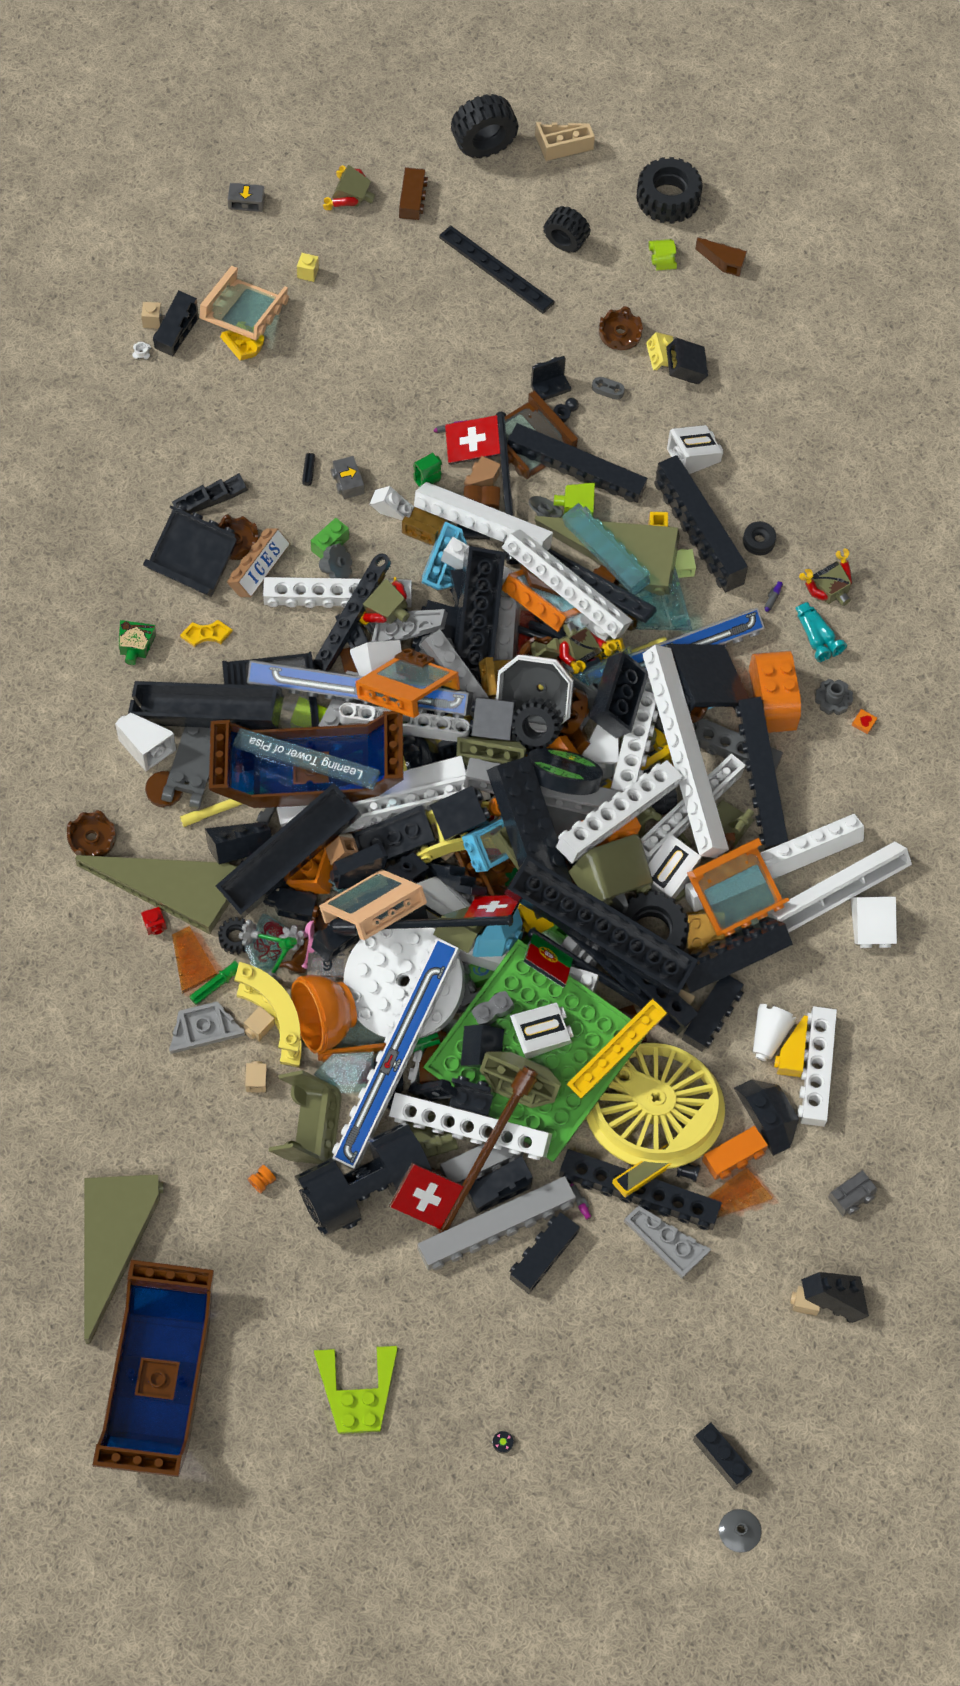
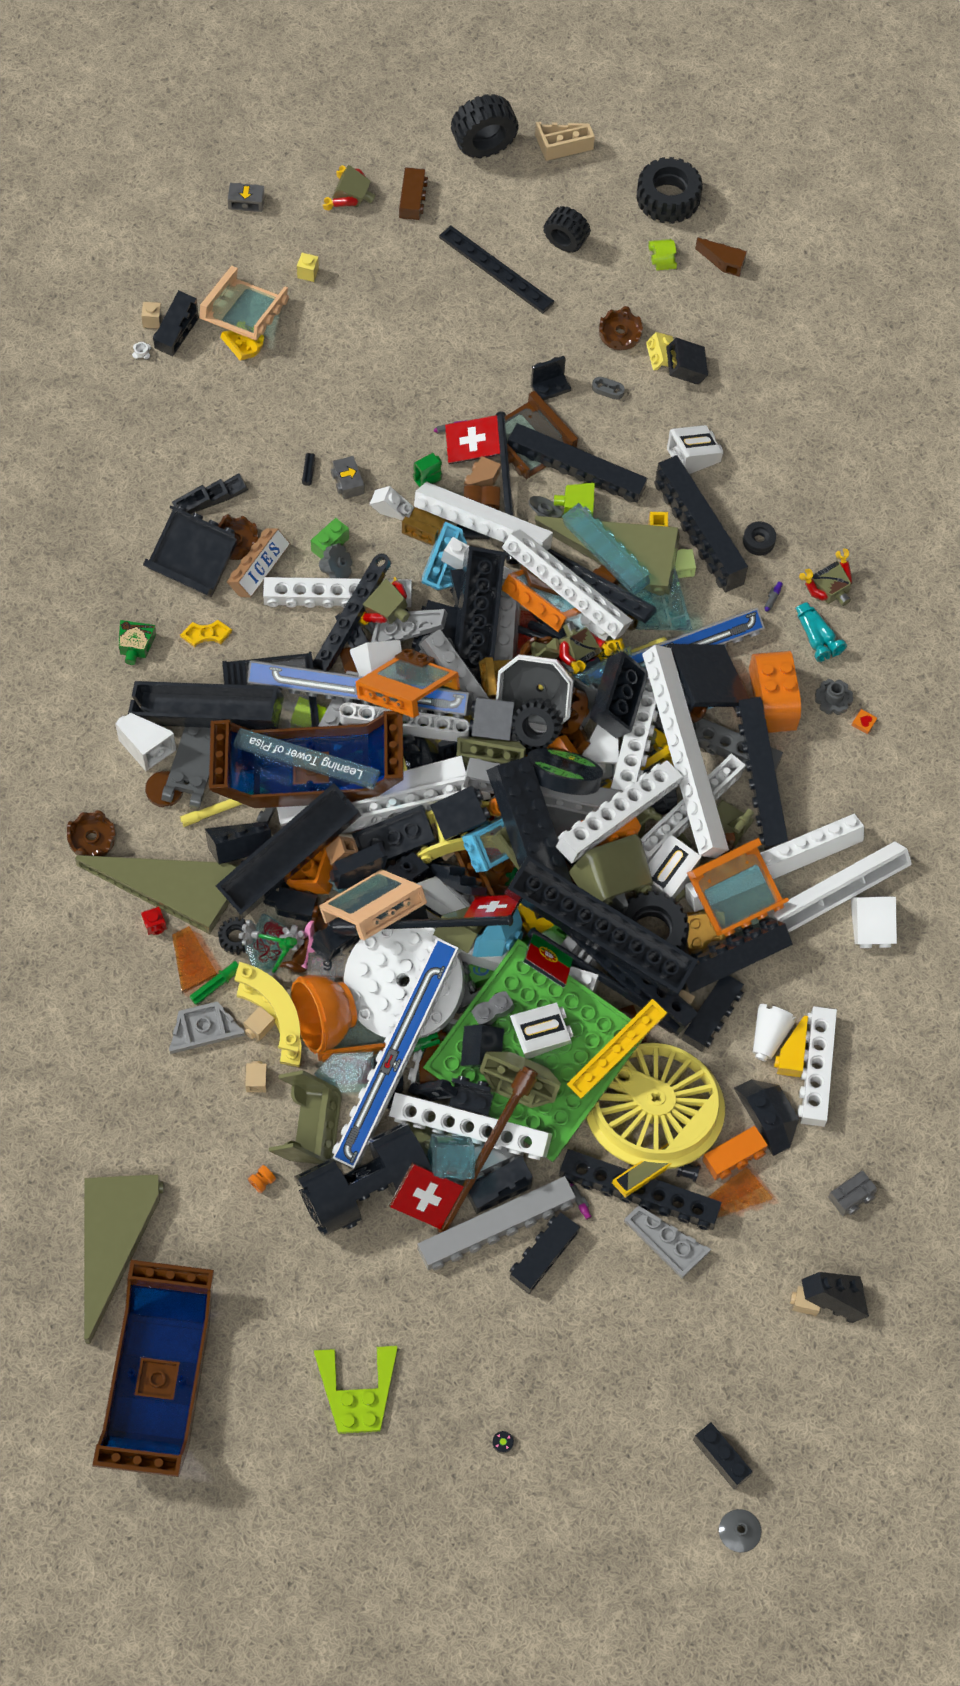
(452, 1156): none -> clear light blue slope
(565, 410): black plate -> none

